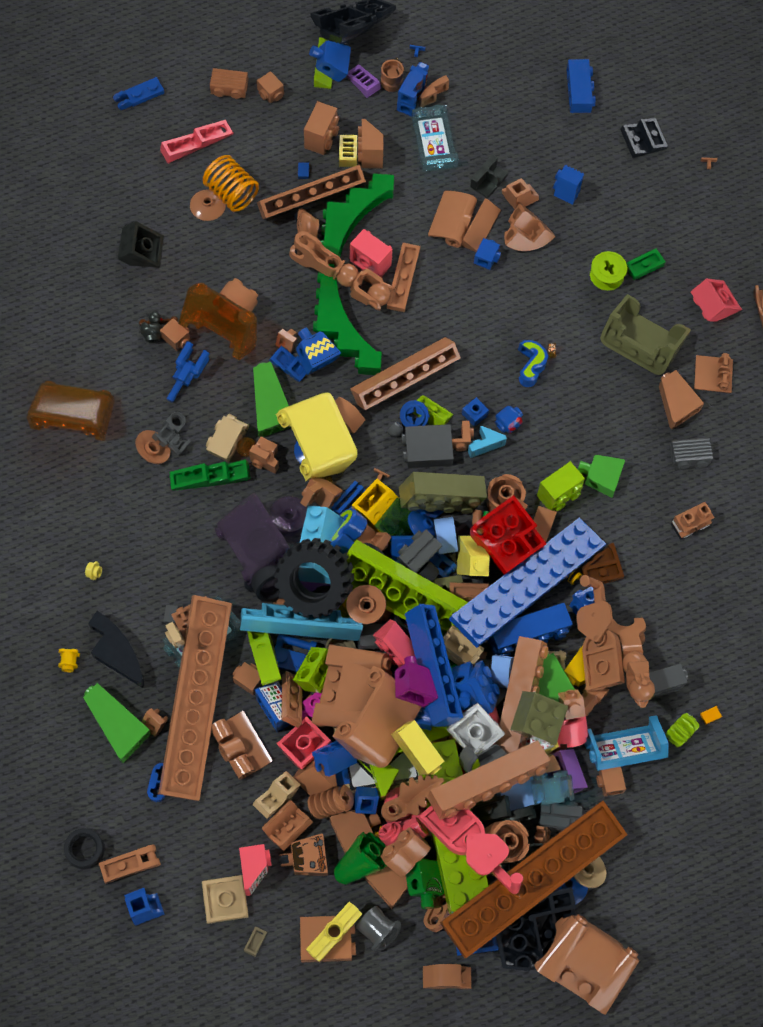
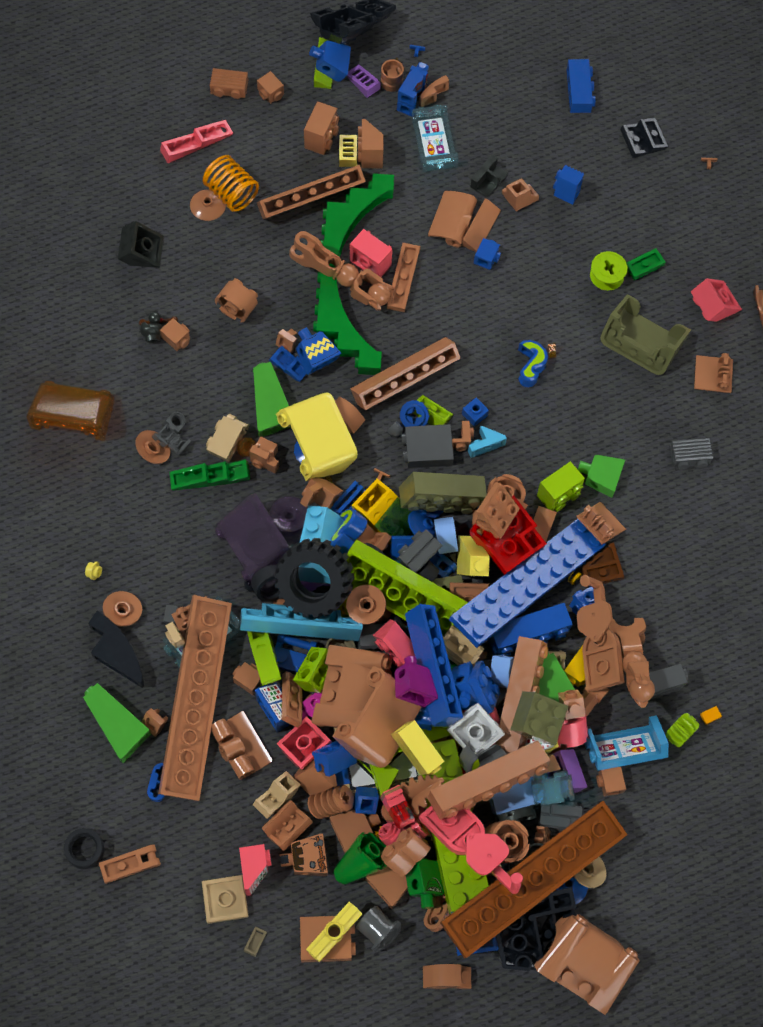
(68, 659): yellow brick -> none
(122, 601): none -> nougat dish
(139, 93): blue hinge -> none
(143, 906): blue brick -> none
(187, 369): blue plant -> none
(221, 316): clear orange windscreen -> none
(303, 170): blue piece -> none
(306, 223): nougat head -> none
(397, 807): none -> leg
(493, 809): pearl dark grey plate -> none
(496, 511): none -> nougat plate
(509, 419): blue head -> none
(526, 231): nougat brick -> none
(600, 522): none -> nougat hinge
(678, 399): nougat slope -> none
(692, 520): nougat hips -> none

